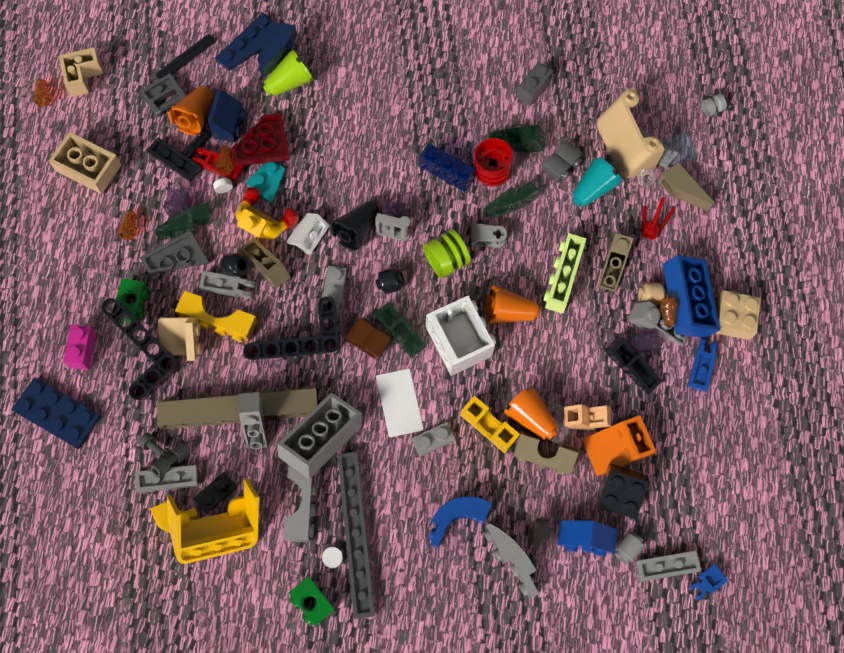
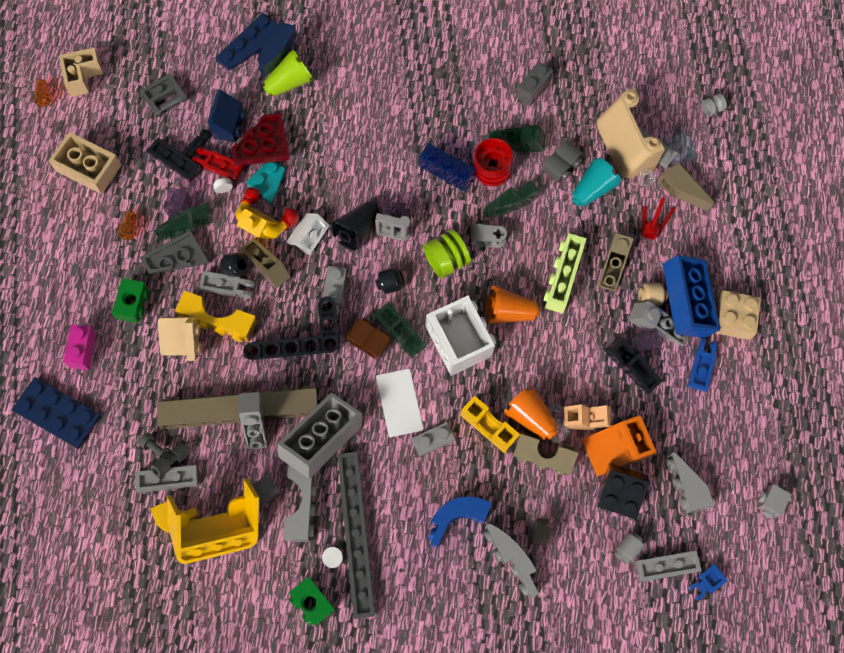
(144, 345): black beam -> none
(186, 56): black axle -> none
(192, 111): orange cone -> none
(215, 493): black hinge -> none
(224, 162): clear orange cone -> none
(266, 490): none -> dark grey brick
(588, 536): blue brick -> none
(669, 311): clear orange cone -> none
(692, 489): none -> light grey slope
(773, 501): none -> light grey brick

